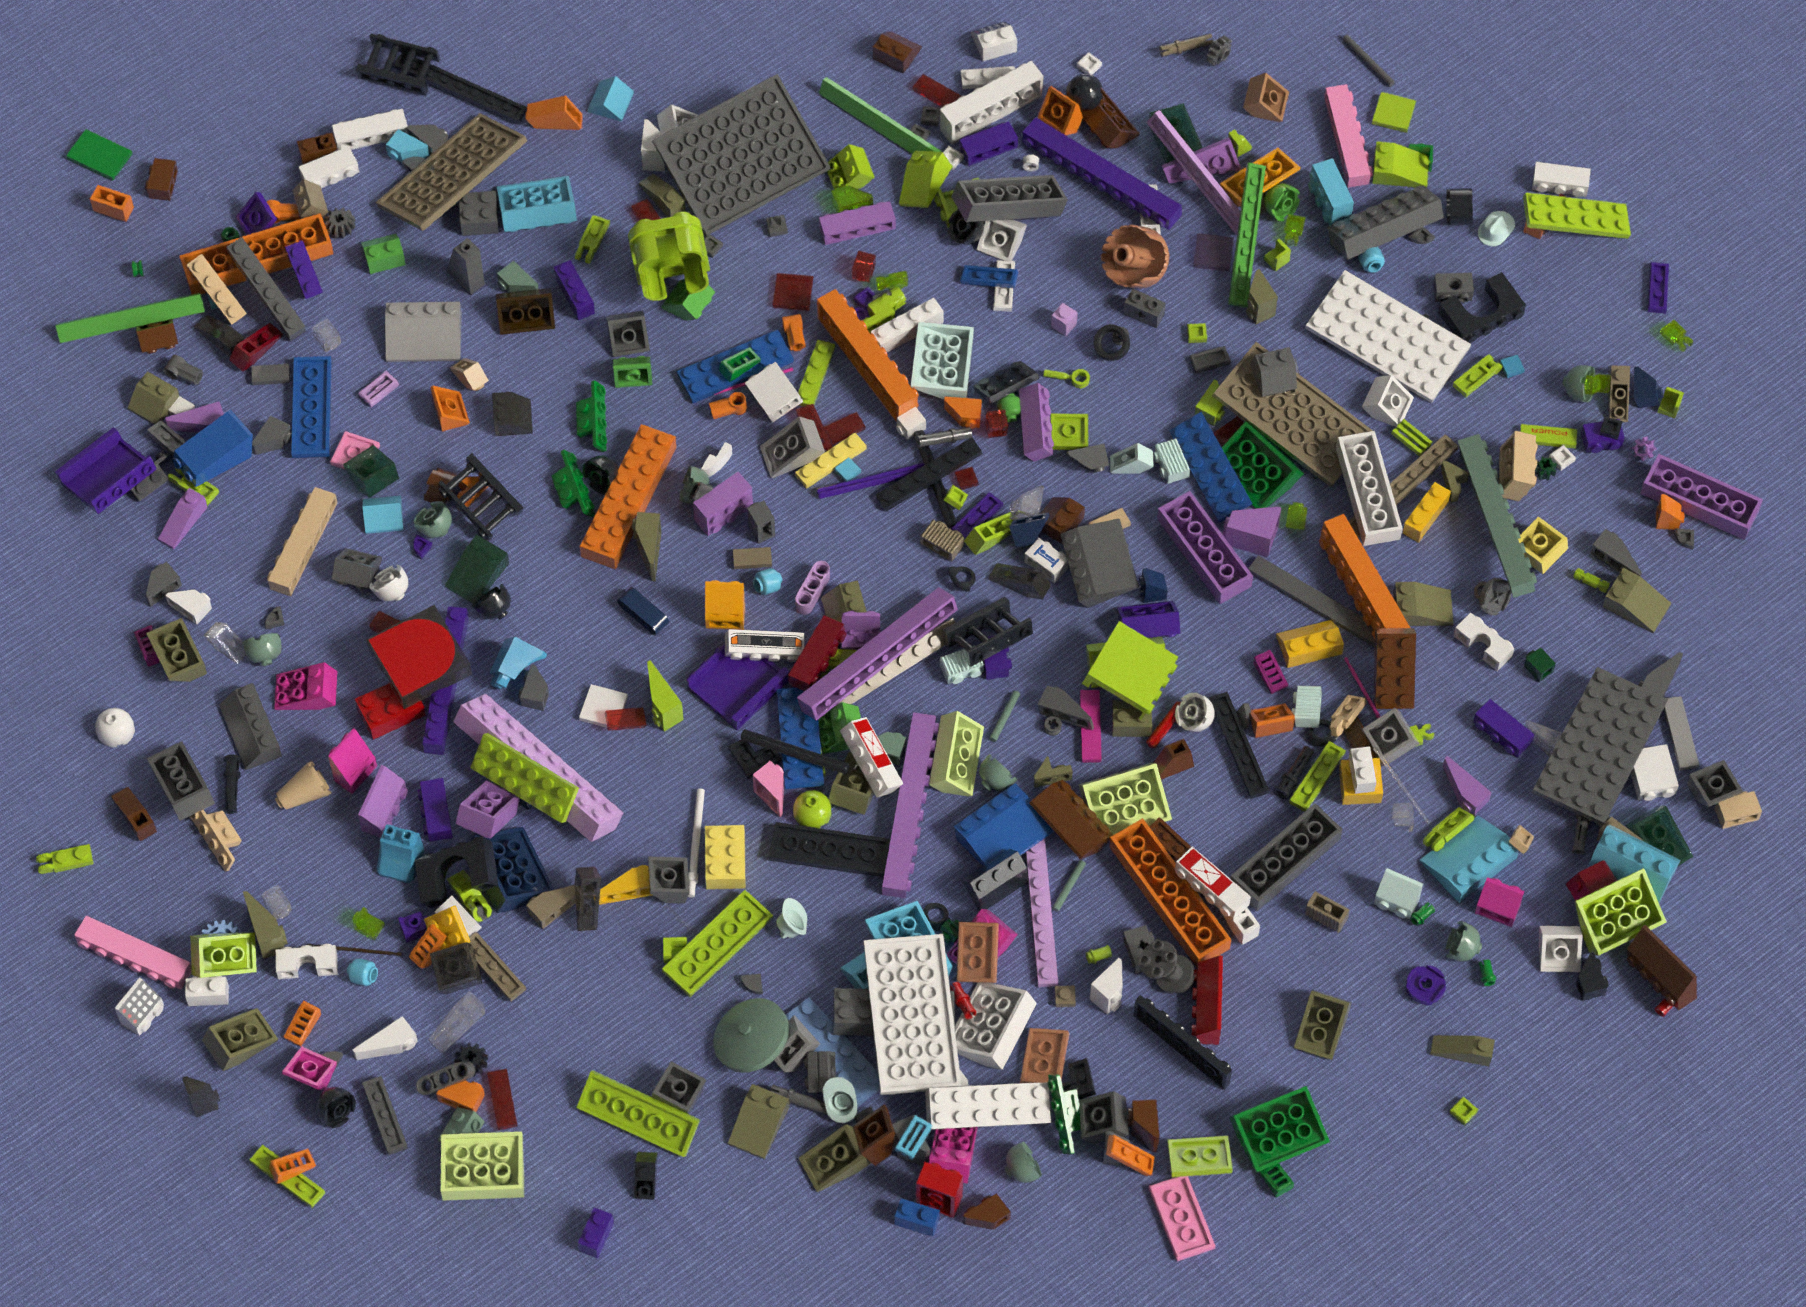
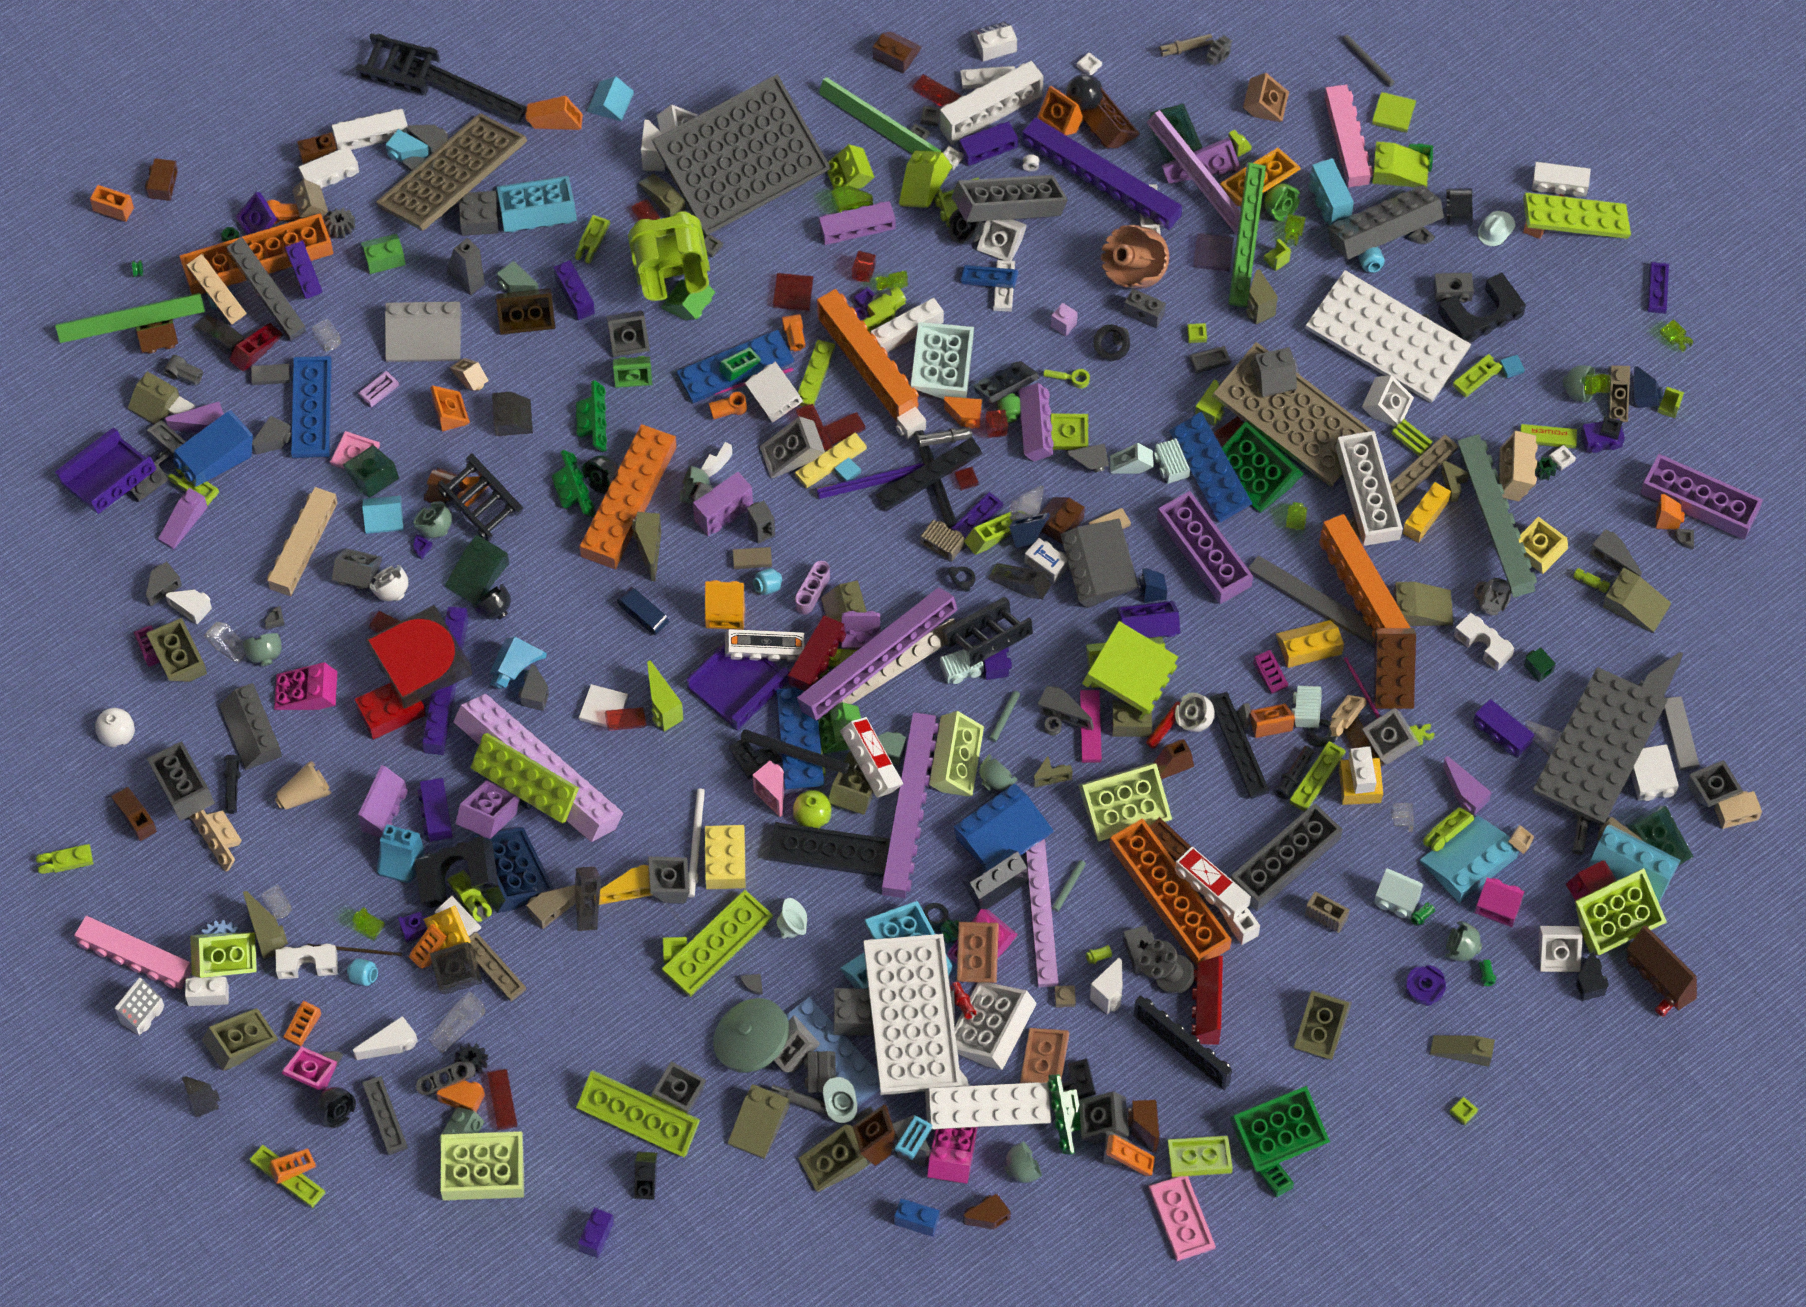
(99, 154): green tile -> none
(351, 761): dark pink slope -> none
(777, 225): dark grey tile -> none
(940, 1188): red brick -> none
(955, 497): lime tile -> none
(1072, 819): reddish brown slope -> none
(1252, 529): medium lavender slope -> none
(1401, 785): clear piece -> none
(1648, 450): medium lavender gear -> none

